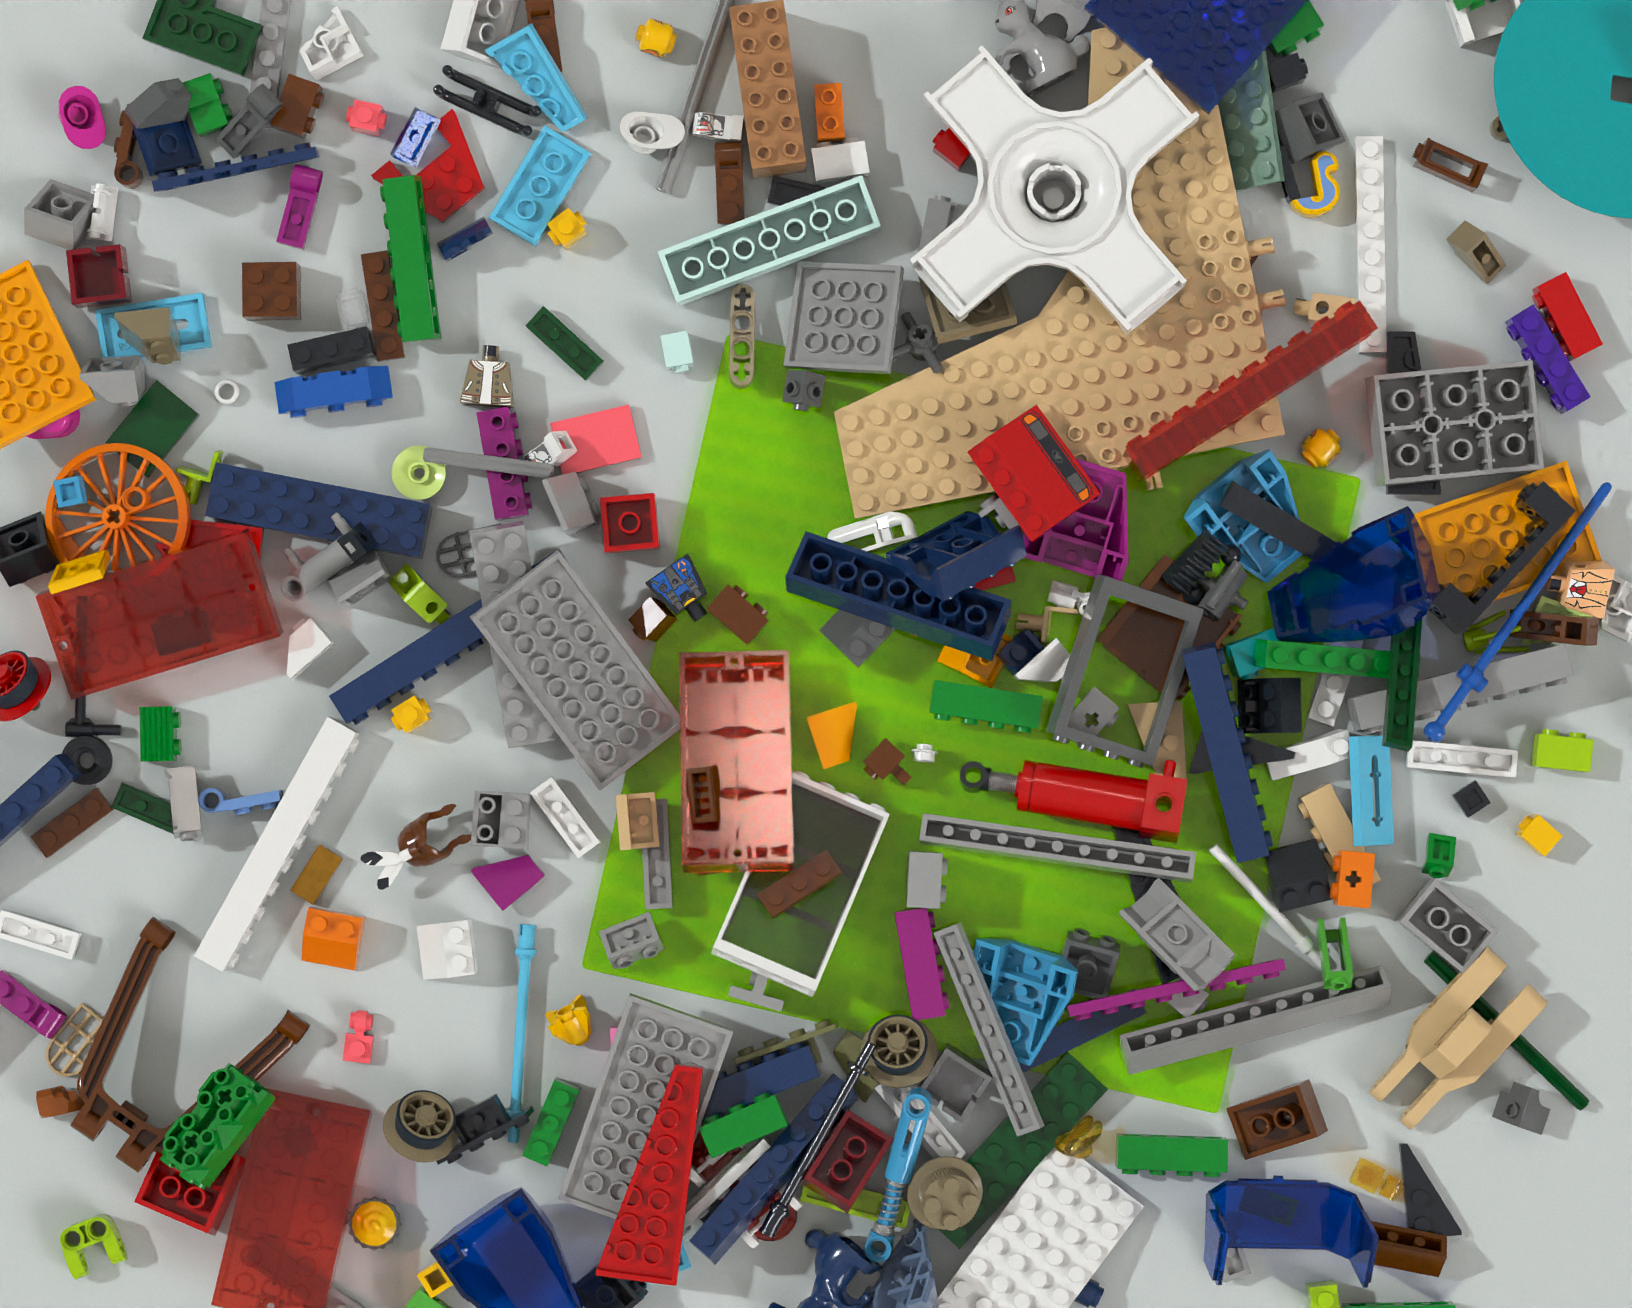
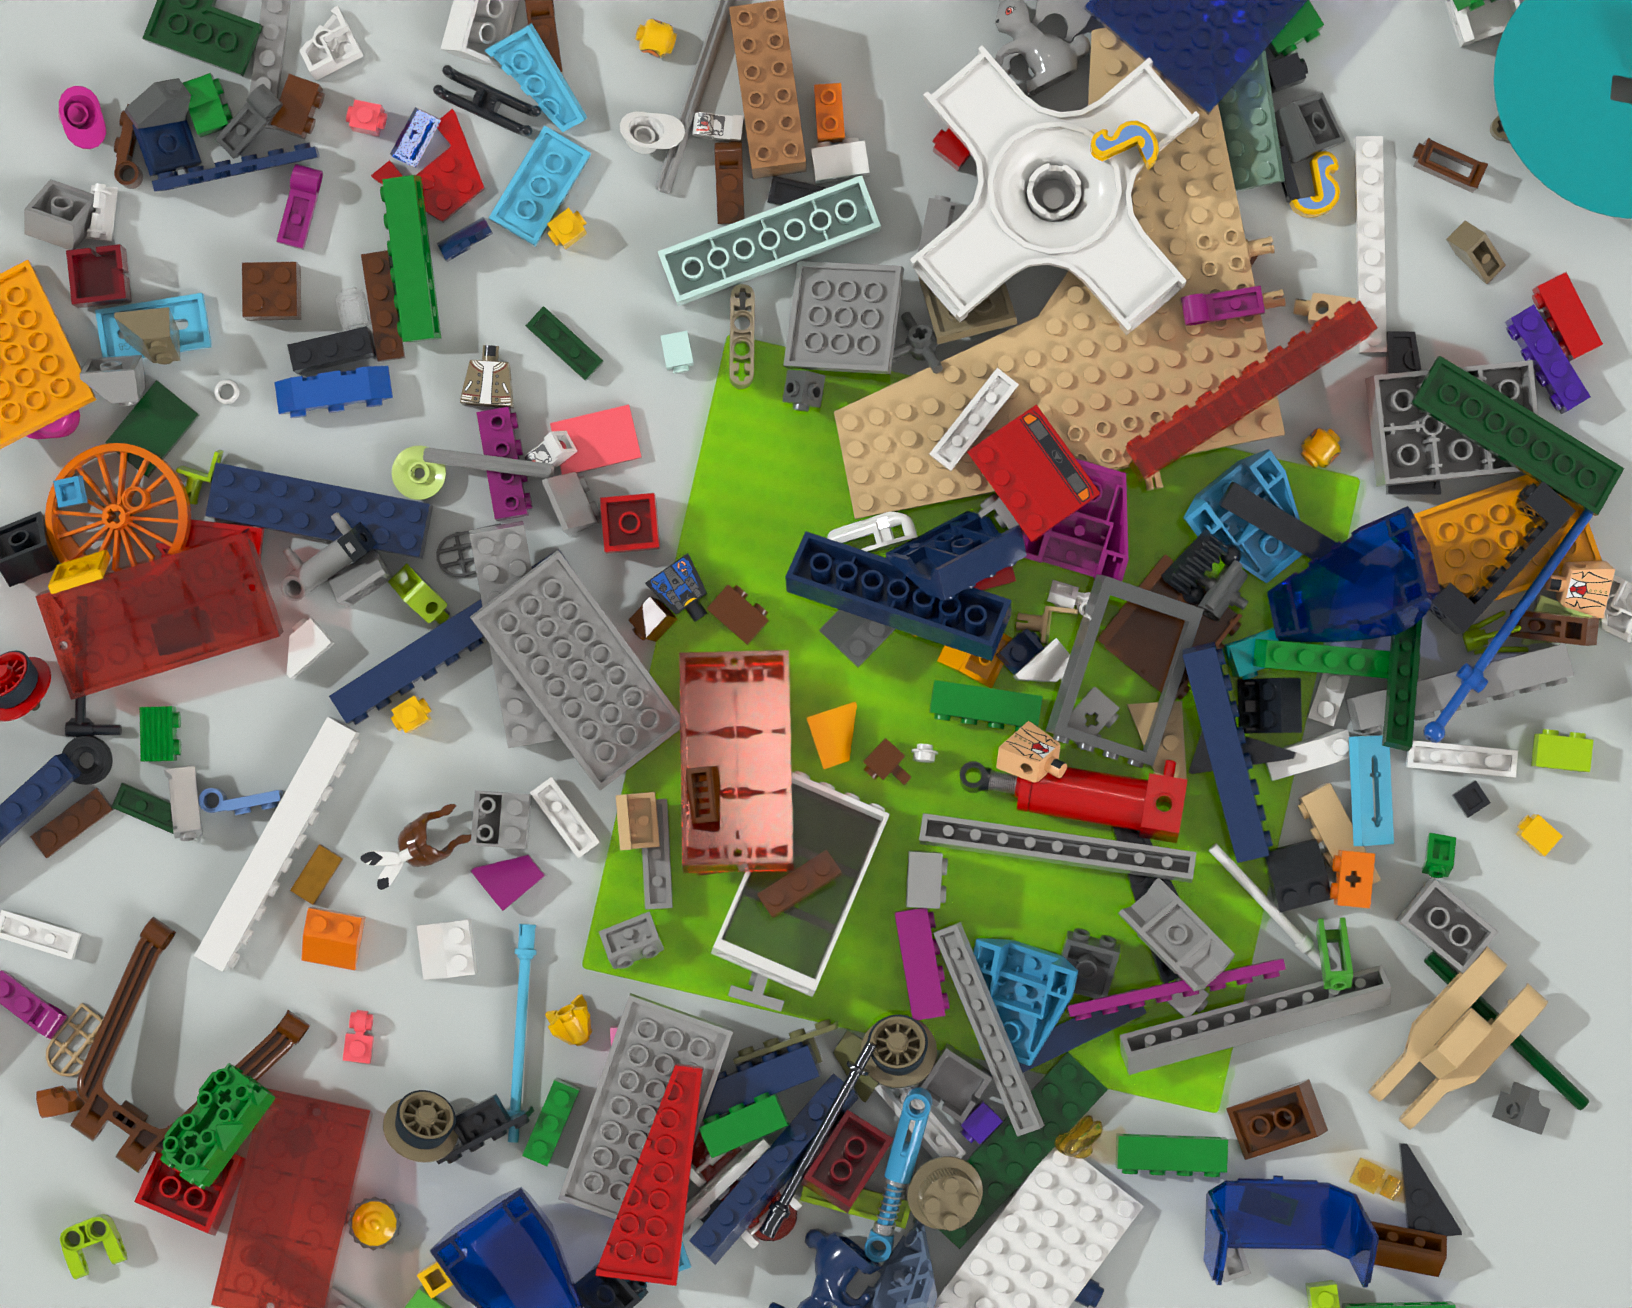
(974, 419): none -> white plate
(980, 1123): none -> dark purple brick
(1031, 754): none -> light nougat torso
(1125, 137): none -> yellow animal
(1222, 305): none -> magenta plate
(1517, 435): none -> dark green plate

